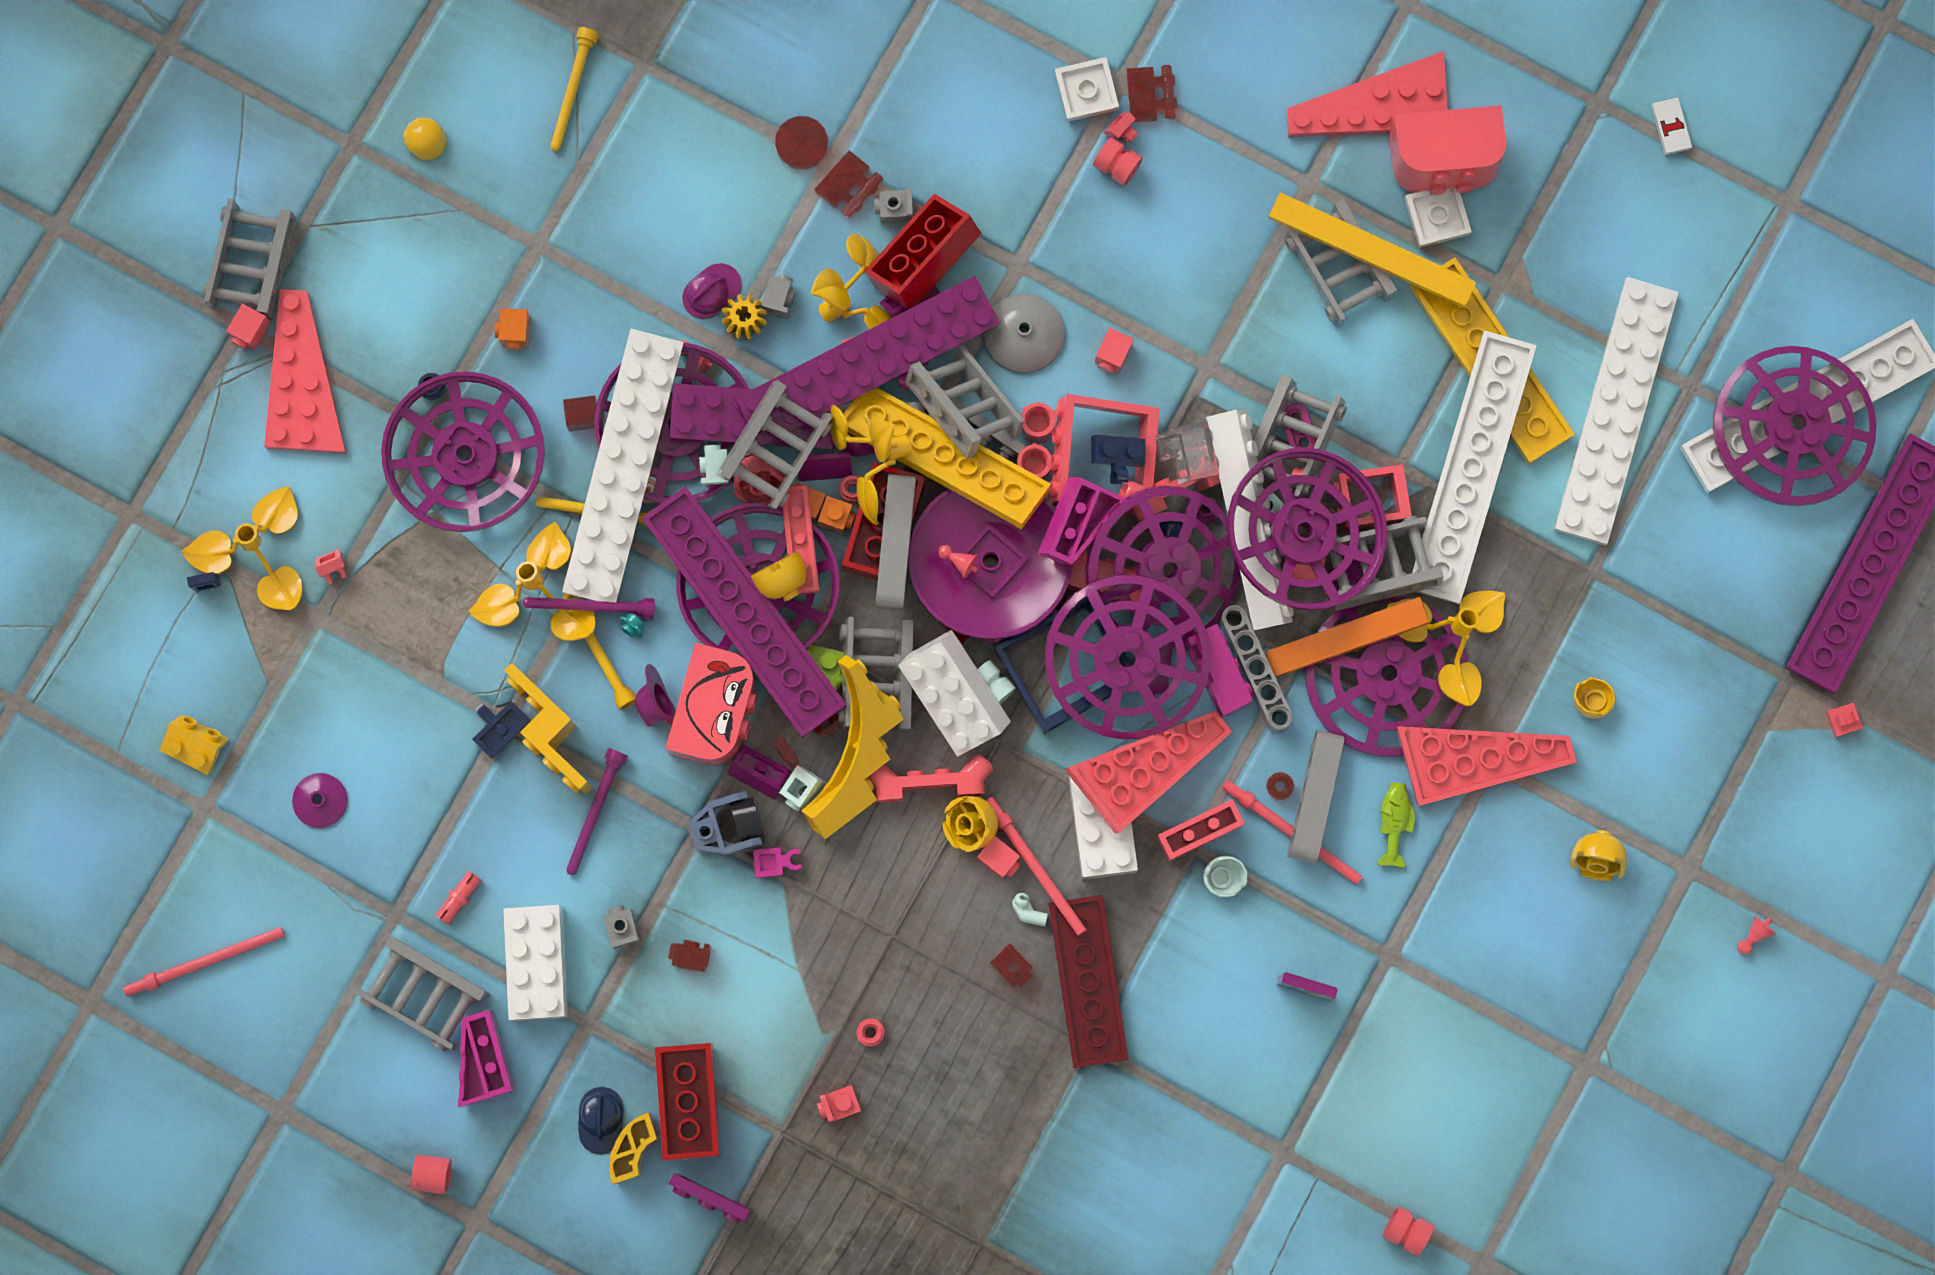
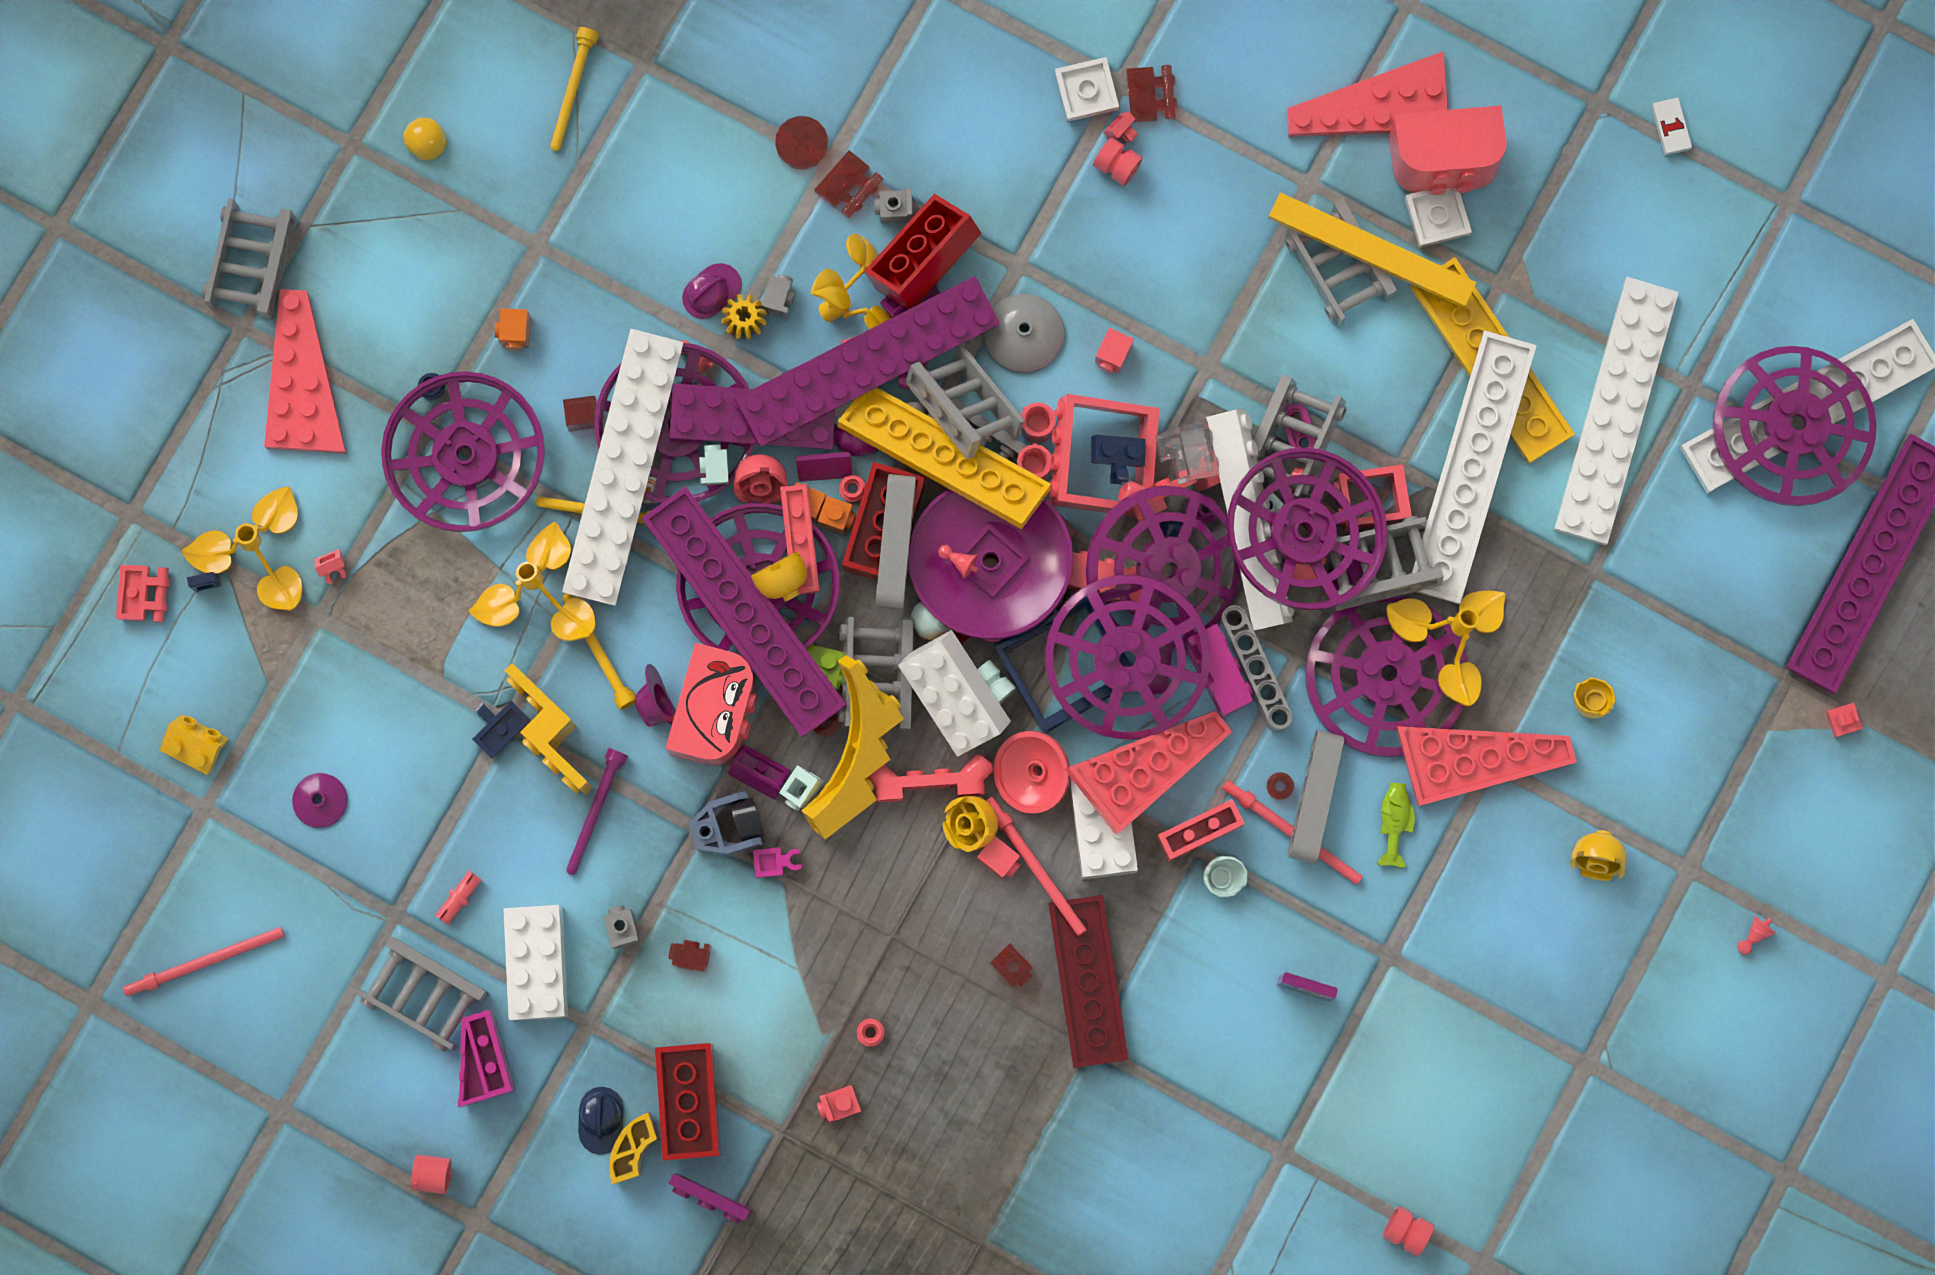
(133, 593): none -> coral plate
(248, 327): coral brick -> none
(632, 625): teal plate -> none
(643, 608): magenta piece -> none
(748, 444): light grey fence -> none
(786, 752): clear red tile -> none
(885, 448): yellow plant -> none
(925, 624): none -> light aqua hair
(1018, 775): none -> coral dish
(1025, 911): light aqua arm -> none
(1077, 519): dark pink wedge -> none
(1347, 637): orange tile -> none

